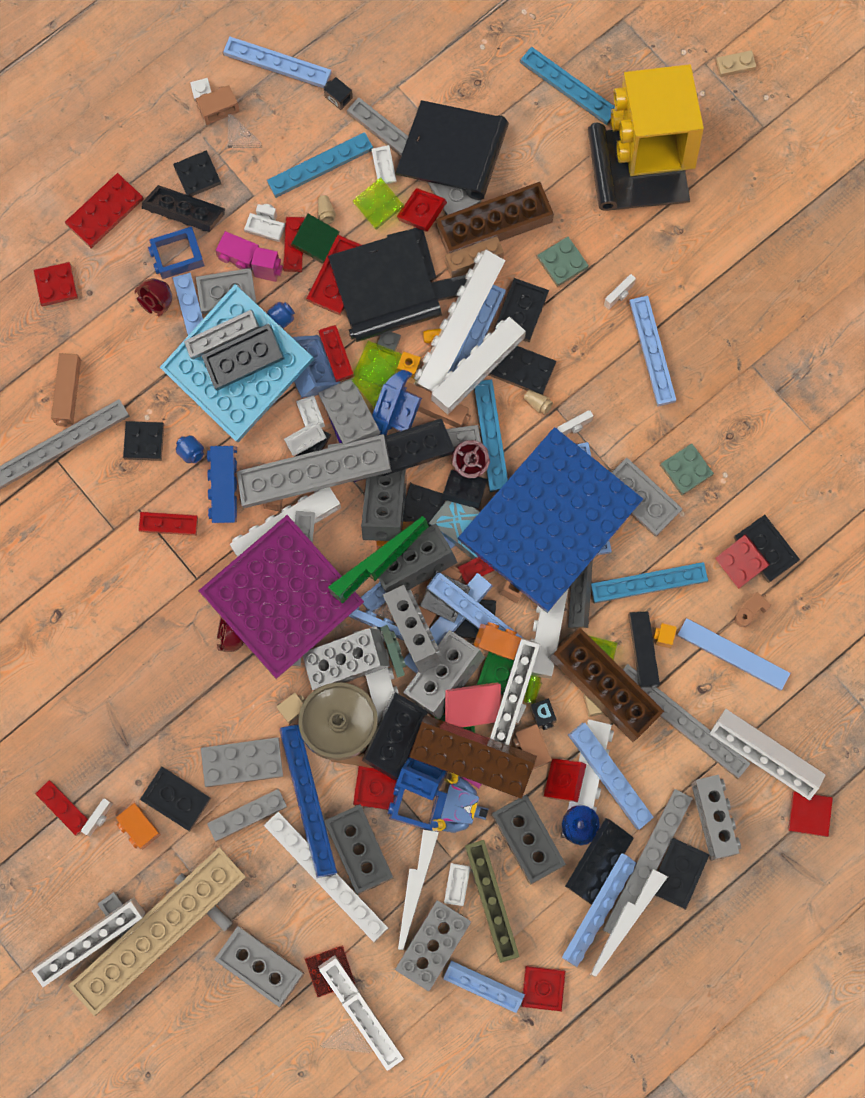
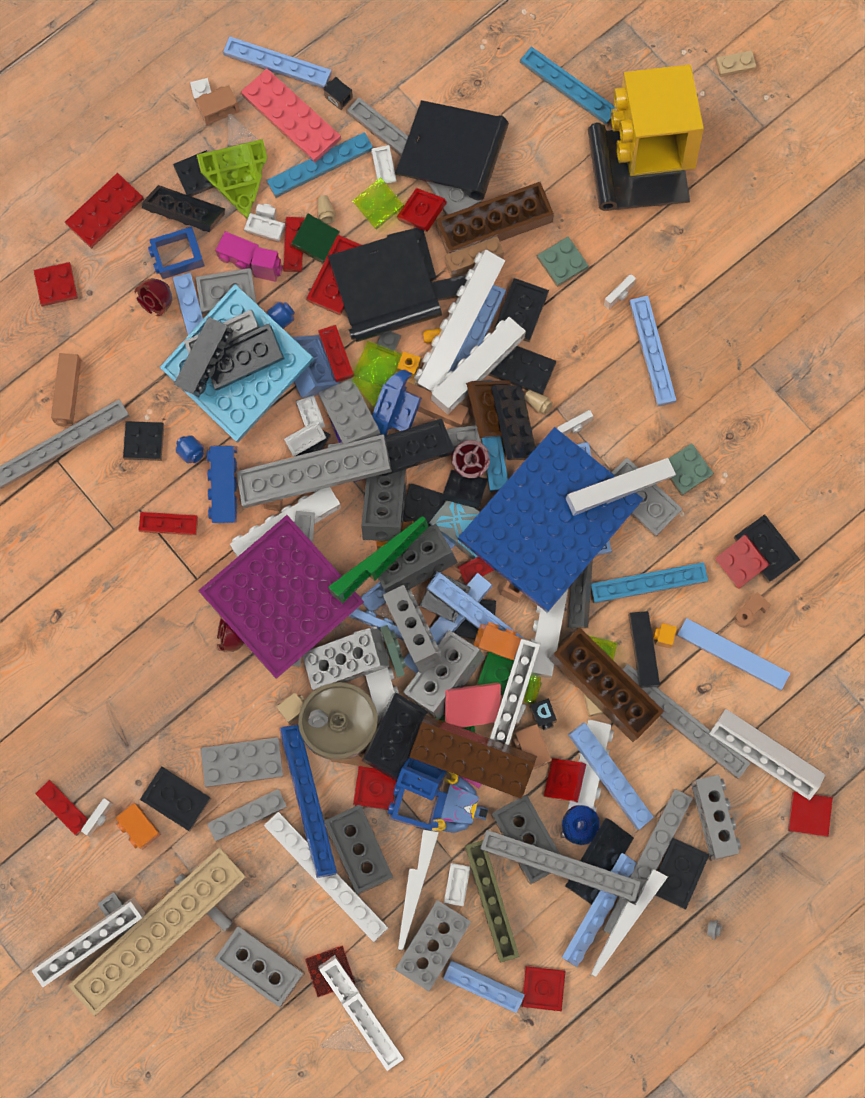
(204, 357): none -> brick
(236, 172): none -> lime wedge
(291, 115): none -> coral plate
(317, 718): none -> light grey plate
(484, 407): none -> reddish brown plate
(513, 421): none -> black plate
(560, 865): none -> light grey plate
(619, 486): none -> white slope
(714, 929): none -> light grey plate

